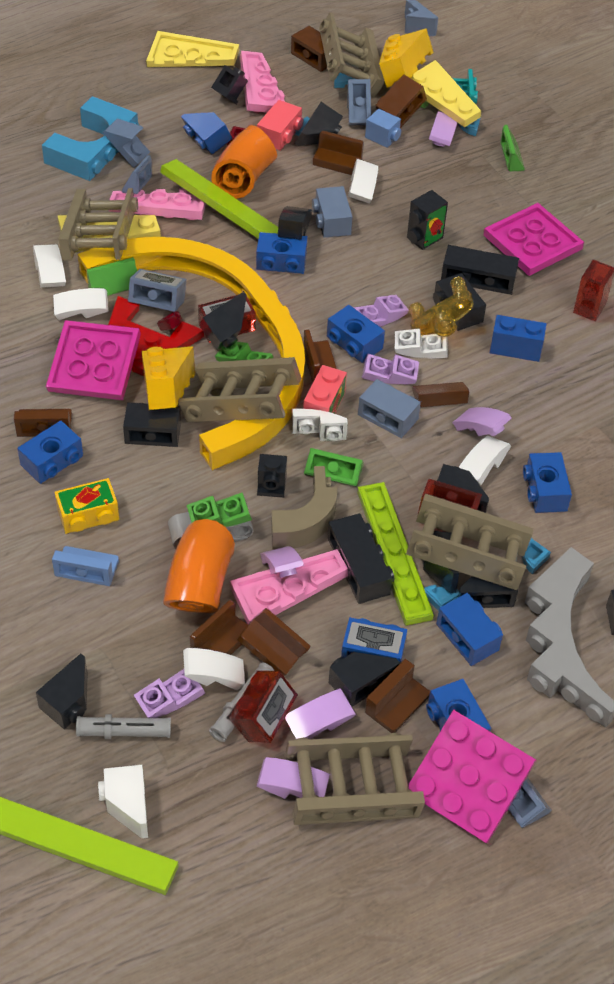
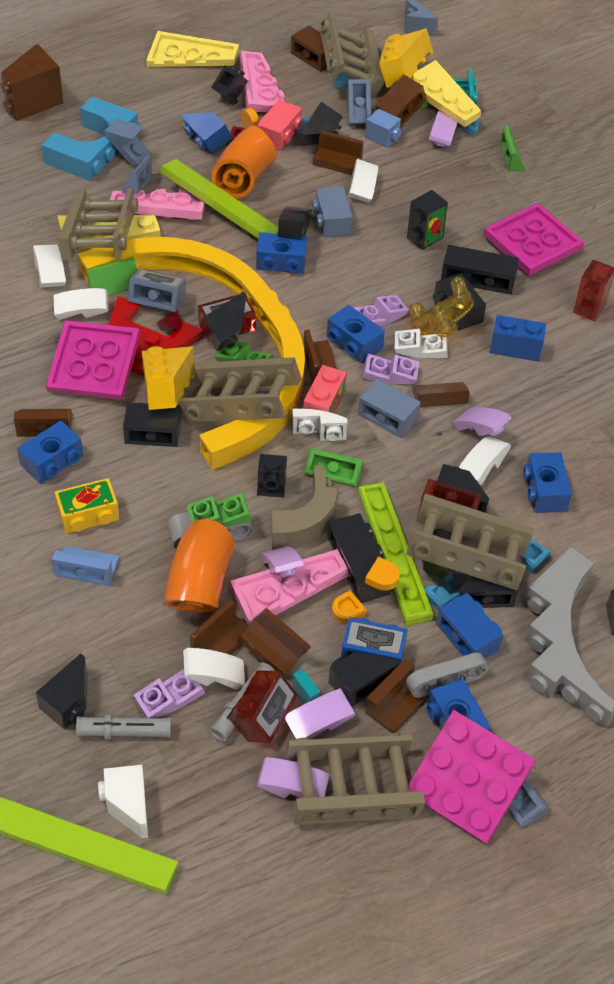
(31, 84): none -> reddish brown slope
(249, 117): none -> light orange tile
(304, 687): none -> teal tile
(347, 606): none -> light orange tile
(383, 575): none -> light orange tile
(467, 667): none -> light grey beam

